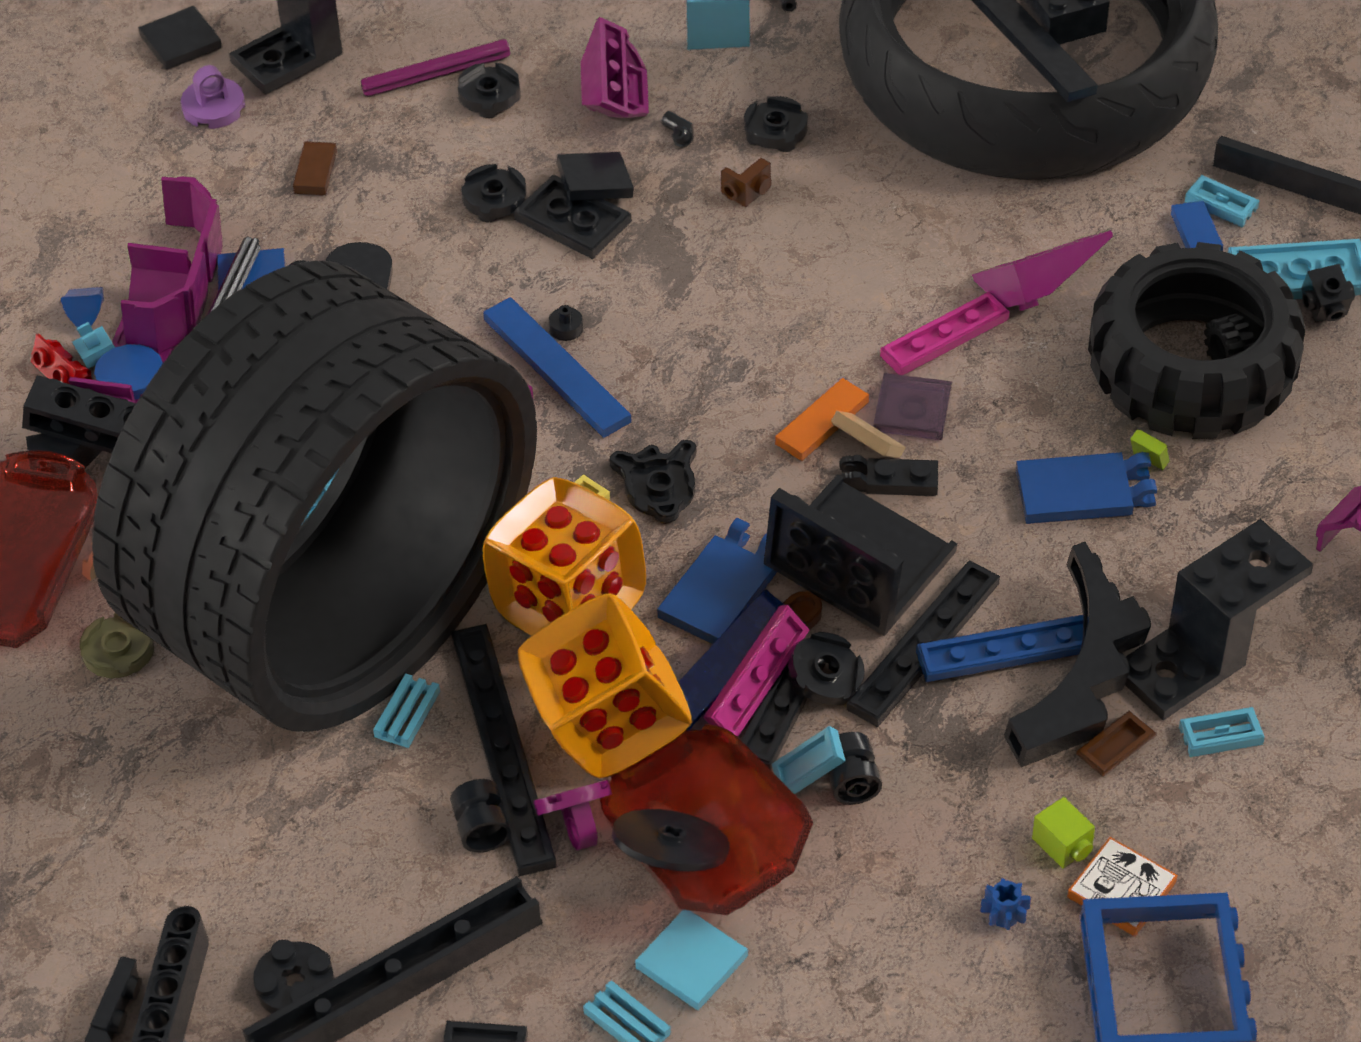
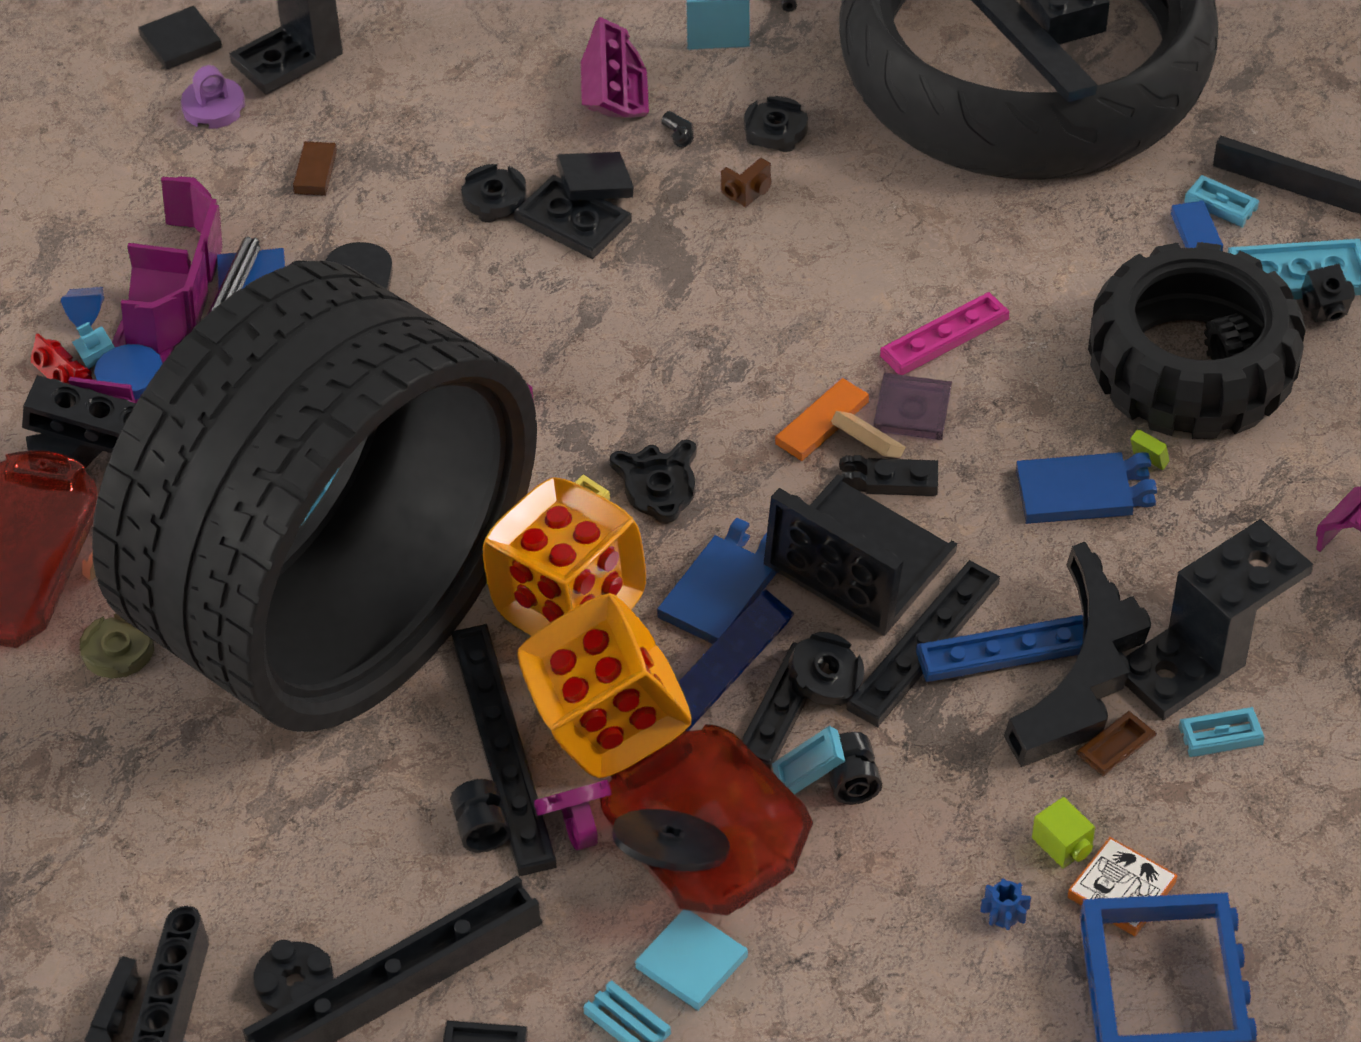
(418, 687): medium azure tile -> none
(434, 67): magenta axle -> none
(488, 101): black plate -> none
(557, 367): blue tile -> none
(565, 323): black tile -> none
(757, 671): dark pink tile -> none
(806, 607): reddish brown tile -> none
(1040, 273): magenta wedge -> none

